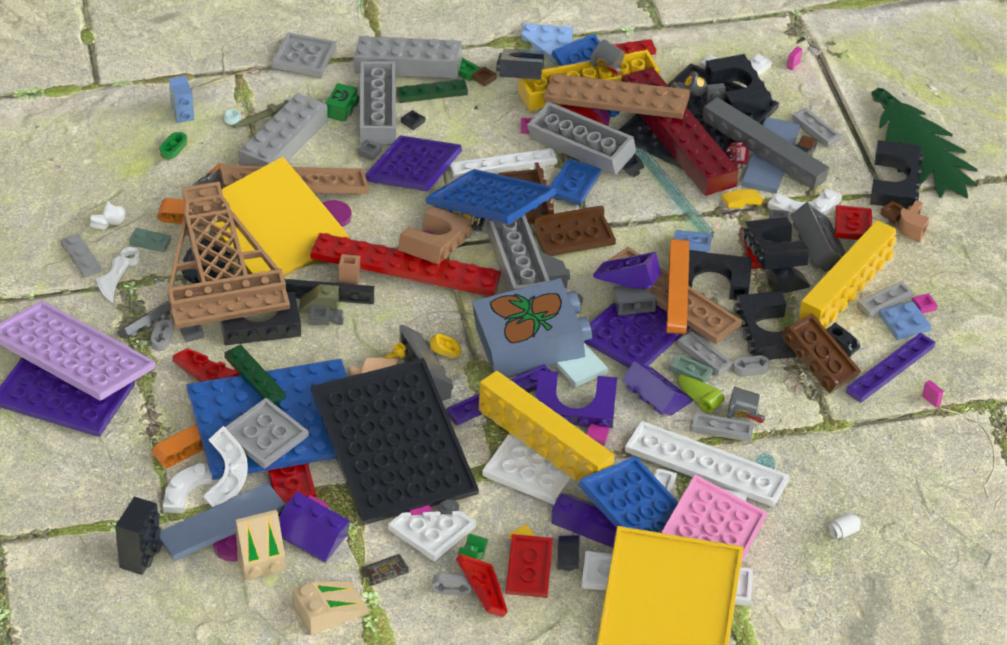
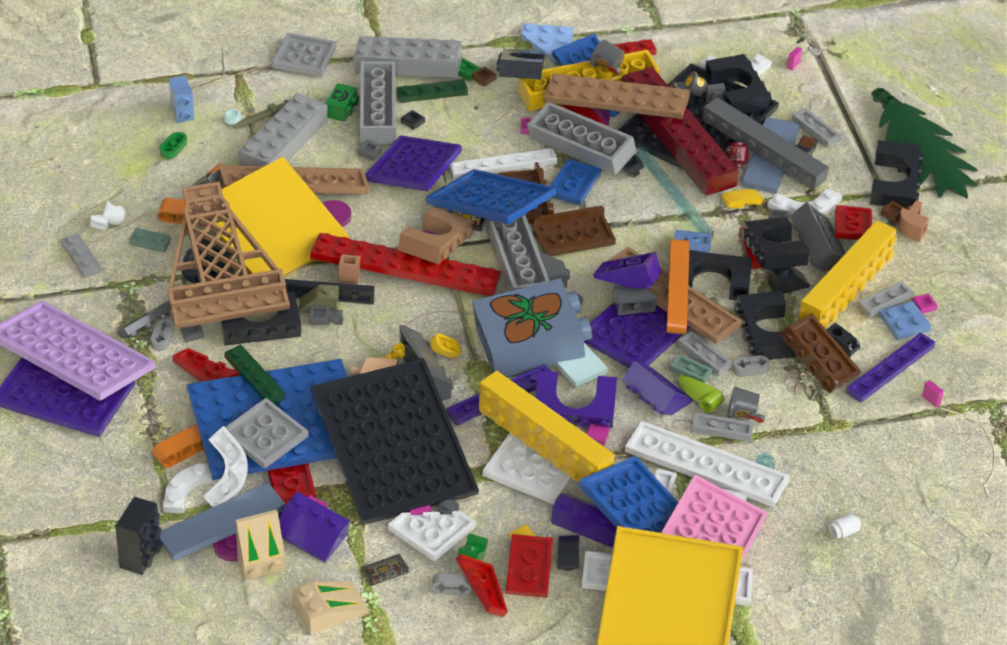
(109, 281): white piece -> none

